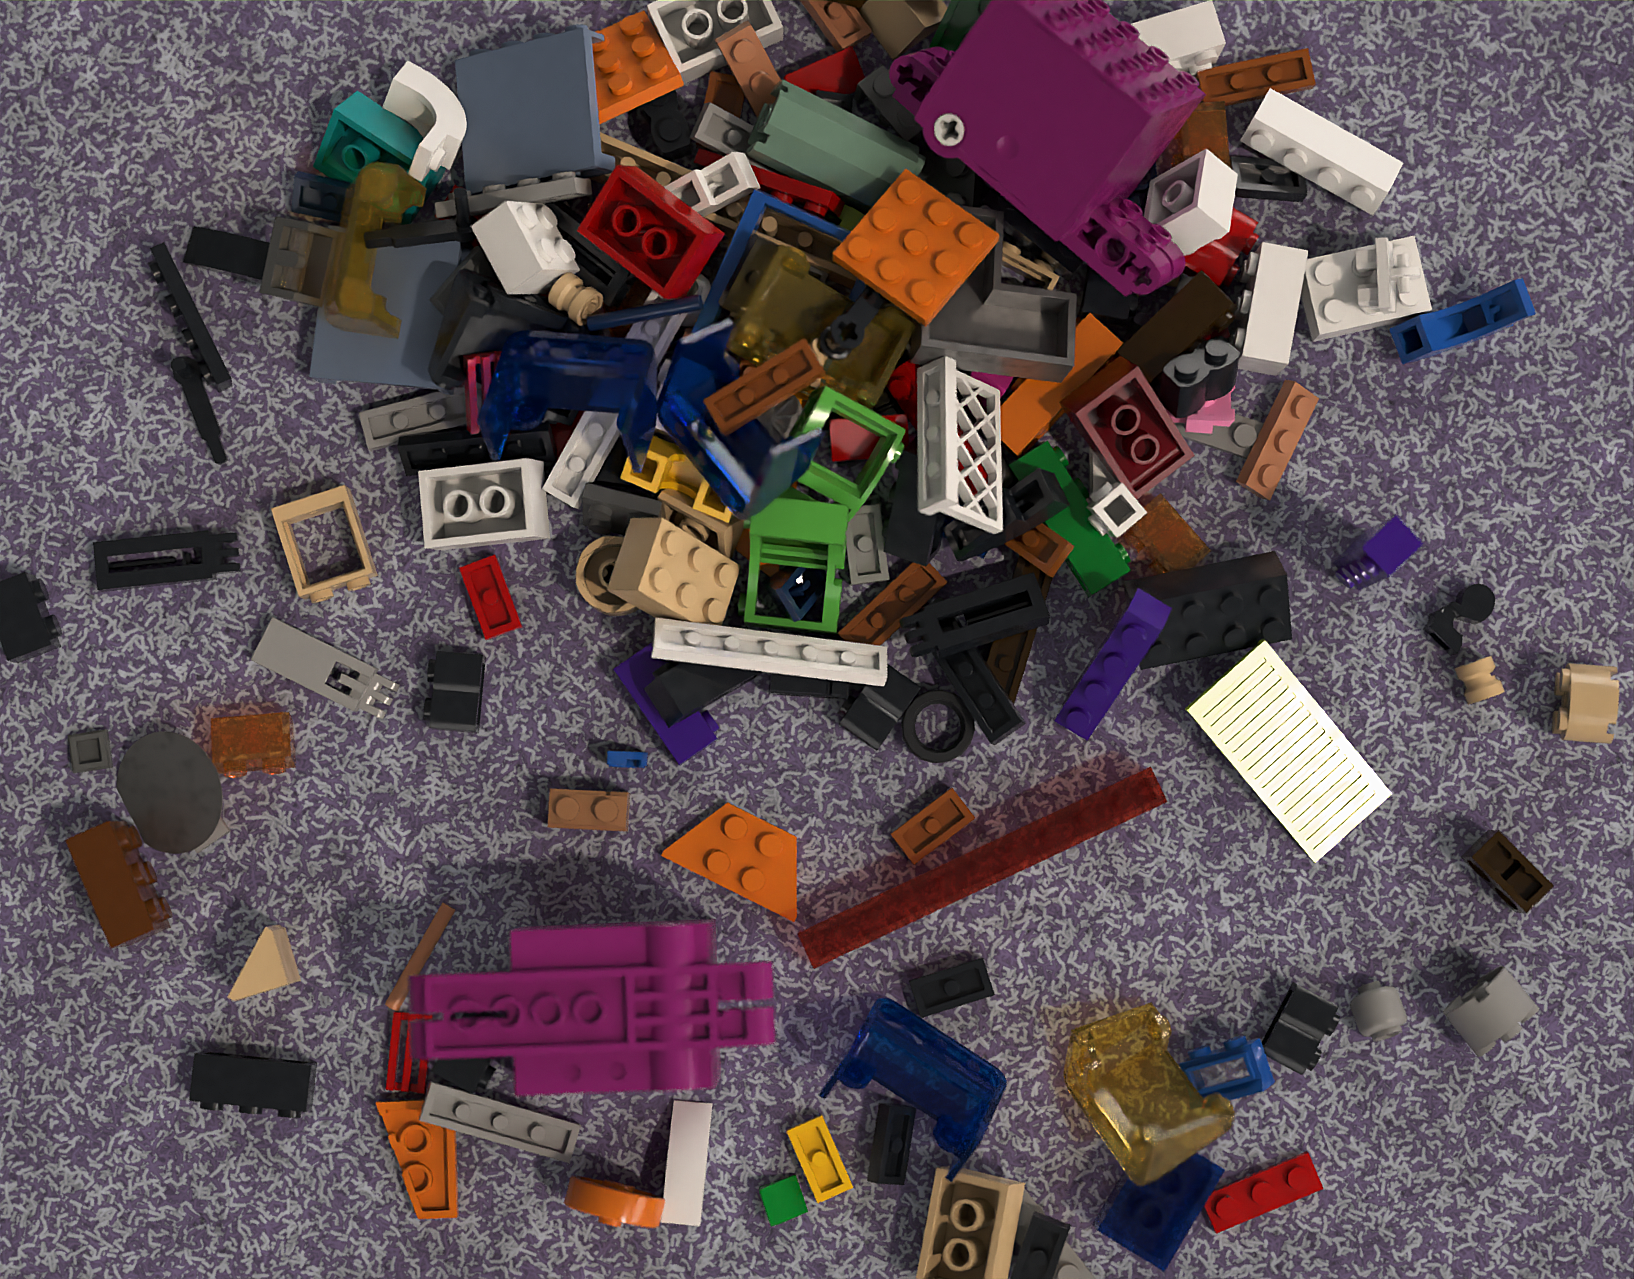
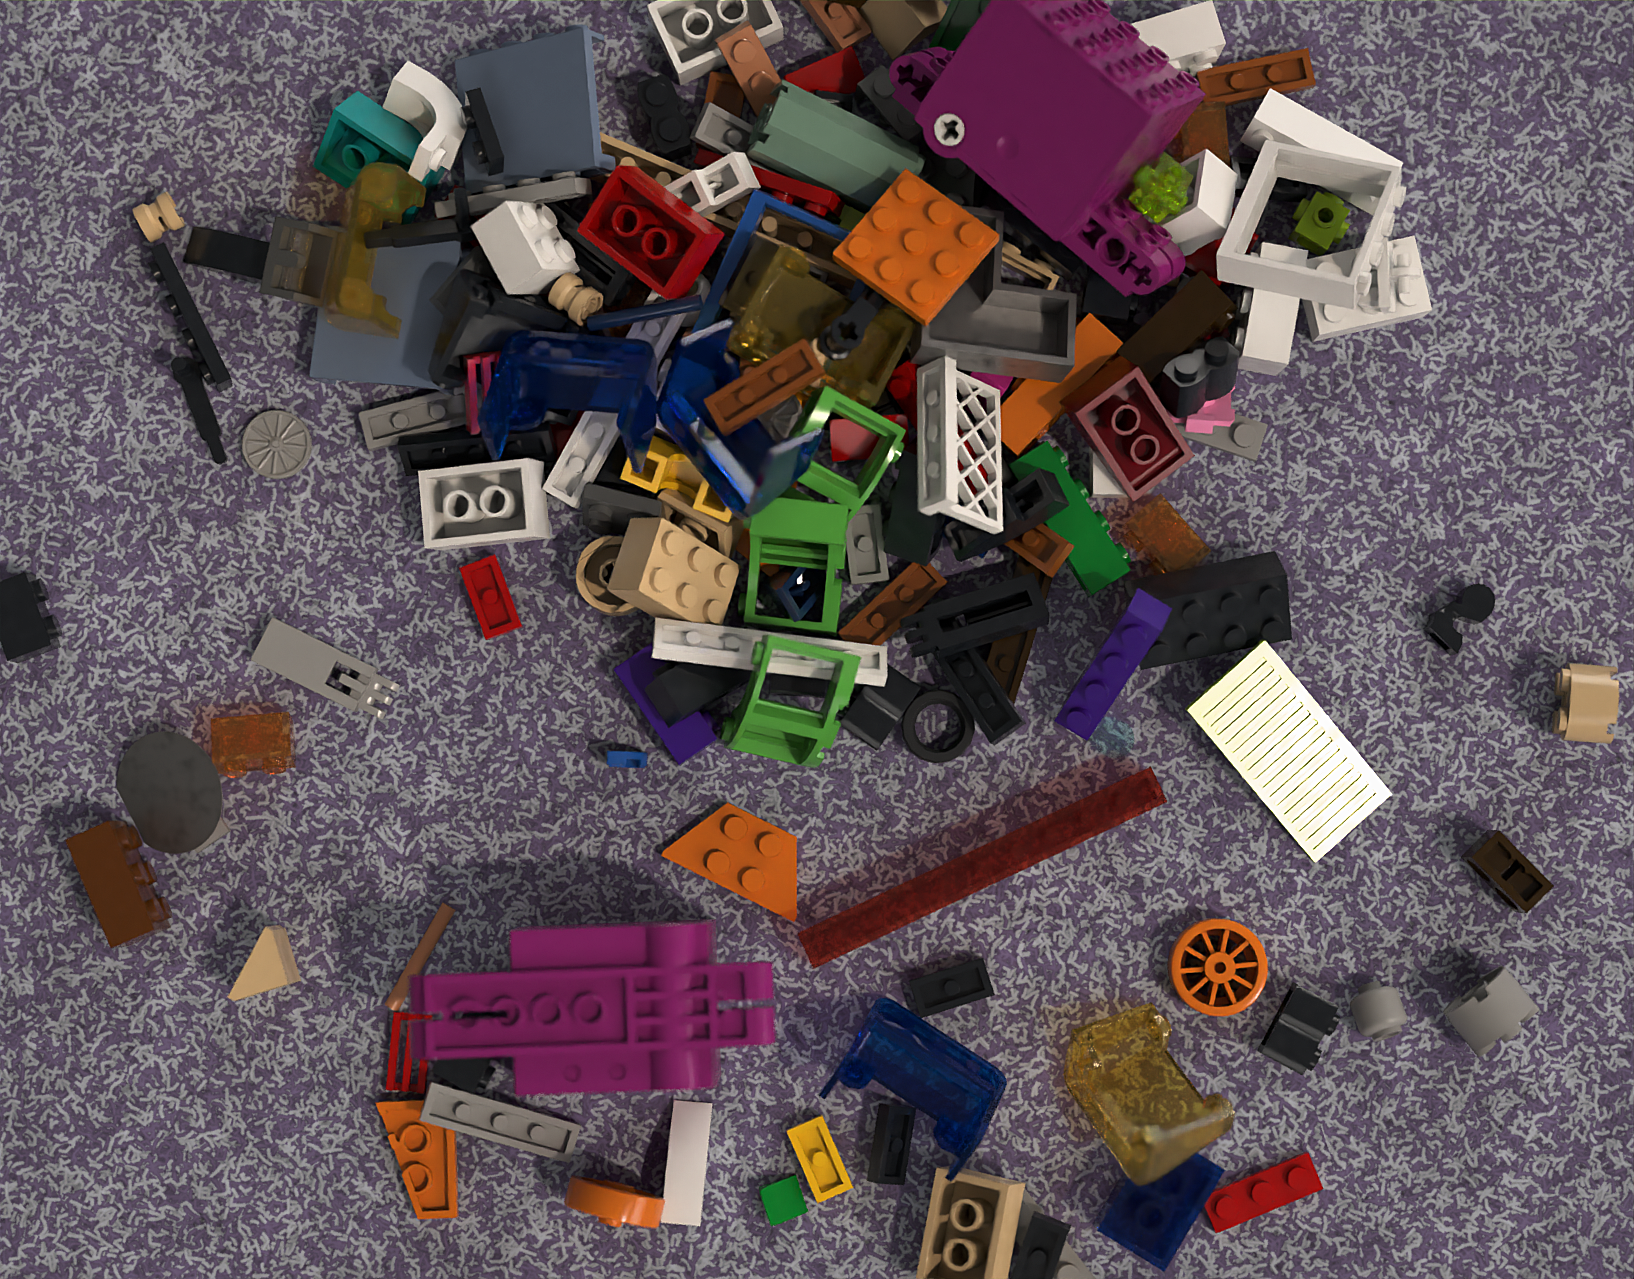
(90, 751): dark grey tile -> none
(158, 217): none -> tan wheel
(211, 552): black hinge -> none
(252, 1083): black brick -> none
(276, 444): none -> light grey wheel
(310, 507): tan window -> none
(318, 196): dark blue plate -> none
(456, 692): black brick -> none
(487, 146): none -> black plate
(588, 809): medium nougat brick -> none
(631, 67): orange plate -> none
(785, 730): none -> bright green window
(932, 826): dark orange plate -> none
(1113, 509): white brick -> none
(1114, 739): none -> clear light blue tile
(1160, 188): none -> clear neon green brick
(1218, 967): none -> orange wheel
(1230, 1071): blue window -> none
(1277, 439): nougat plate -> none
(1313, 233): none -> lime brick
(1318, 169): none -> white window
(1376, 554): dark purple brick -> none
(1462, 323): blue arch -> none
(1478, 680): tan wheel -> none

